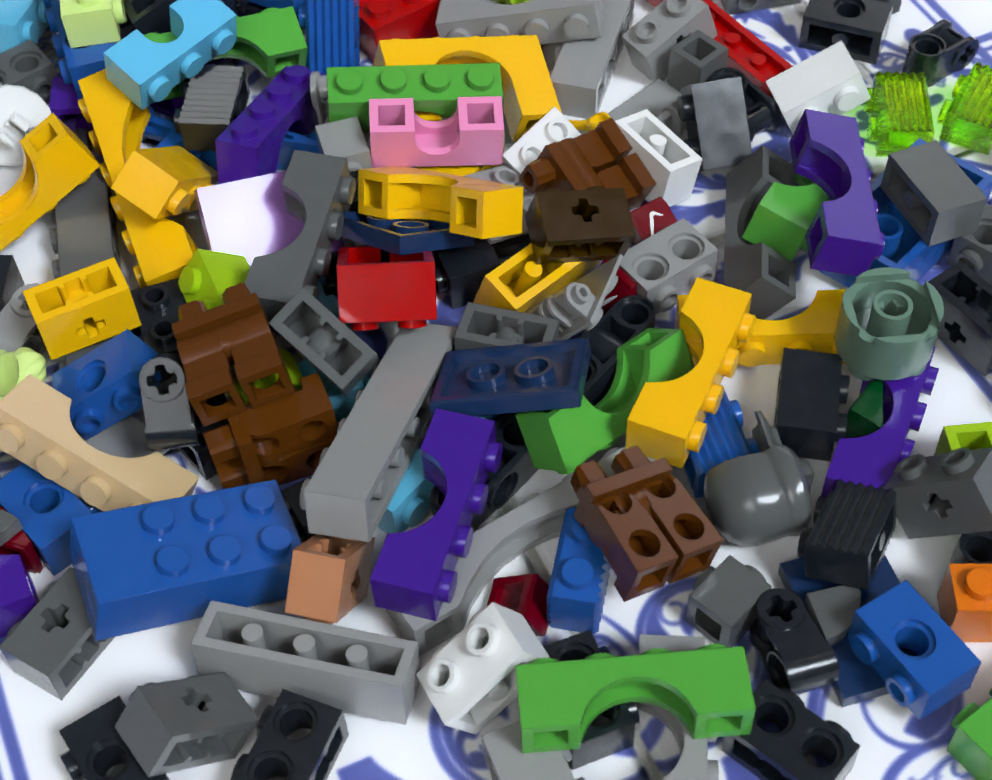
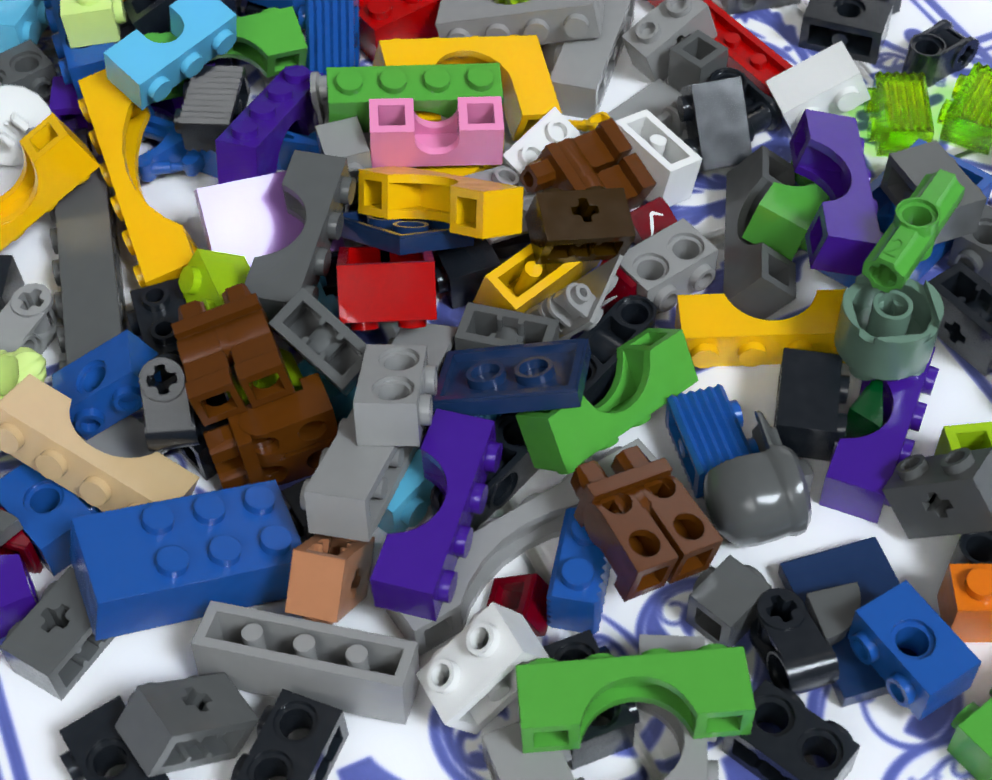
(82, 308): yellow brick -> none
(163, 180): yellow brick -> none
(394, 395): none -> light grey brick
(672, 412): yellow arch -> none
(848, 534): black brick -> none
(913, 231): none -> bright green piece

